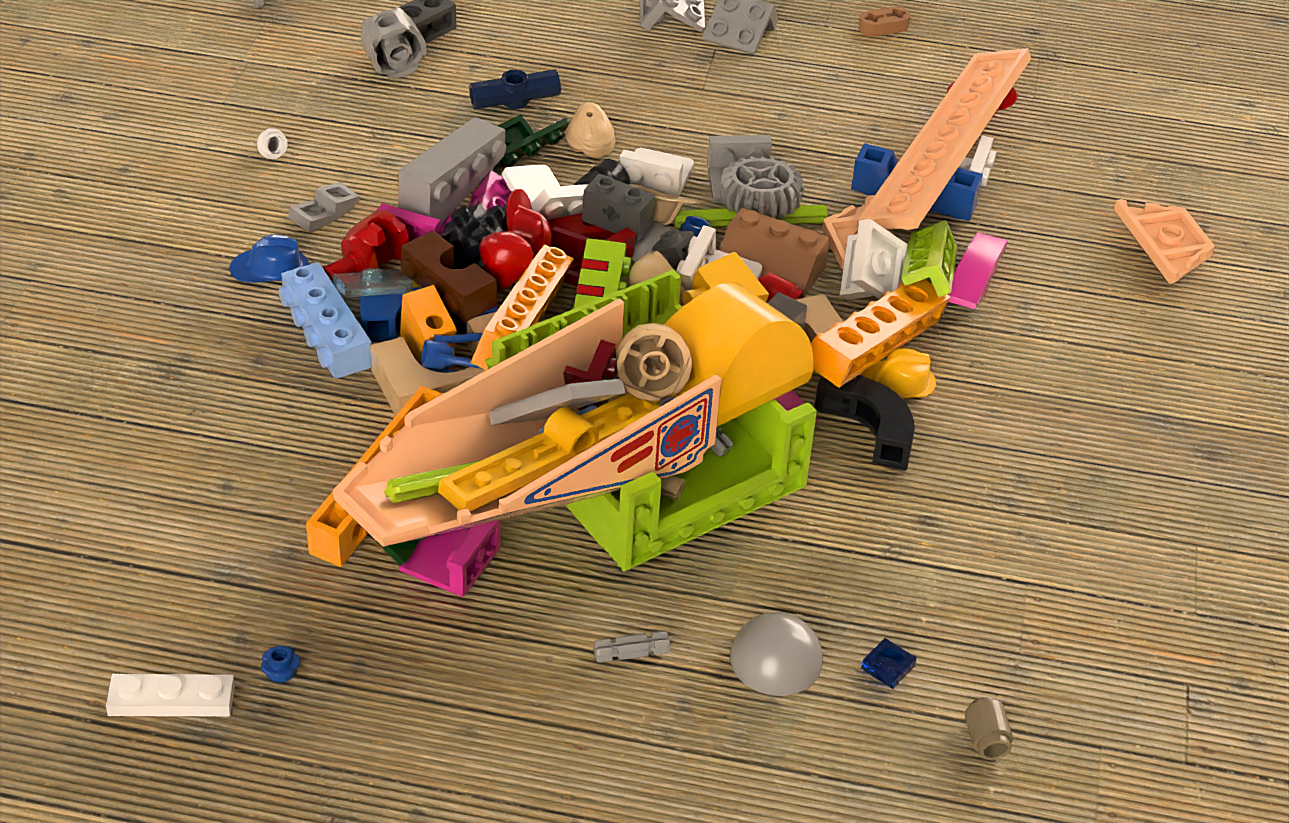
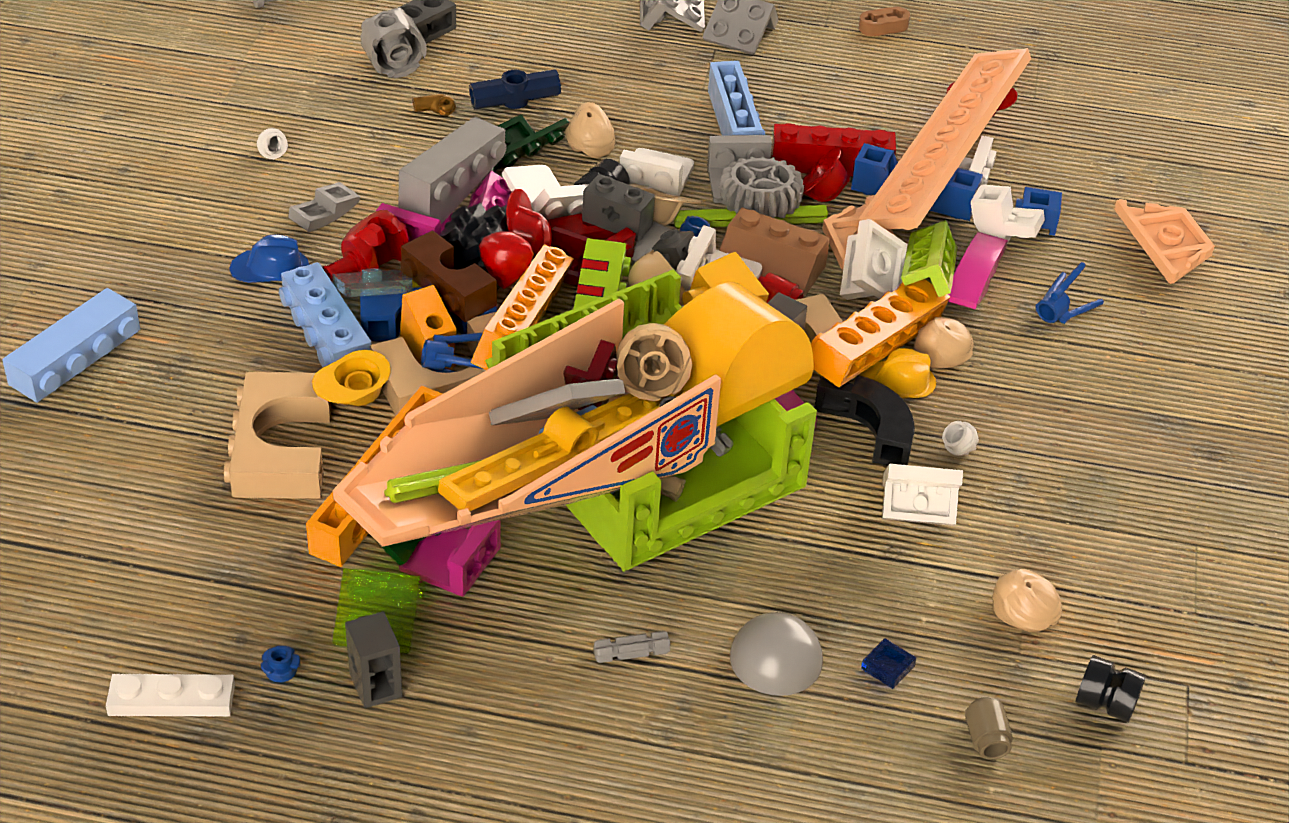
(71, 344): none -> light blue brick
(267, 469): none -> tan arch
(353, 378): none -> yellow piece
(373, 592): none -> clear neon green bracket
(374, 659): none -> dark grey brick
(437, 103): none -> pearl gold arm
(732, 100): none -> light blue brick
(808, 144): none -> red brick
(826, 178): none -> red piece
(921, 494): none -> white bracket
(945, 342): none -> tan hair
(960, 438): none -> white plate
(996, 217): none -> white brick
(1026, 601): none -> tan hair
(1045, 200): none -> blue brick
(1056, 302): none -> blue plant
(1110, 688): none -> black wheel

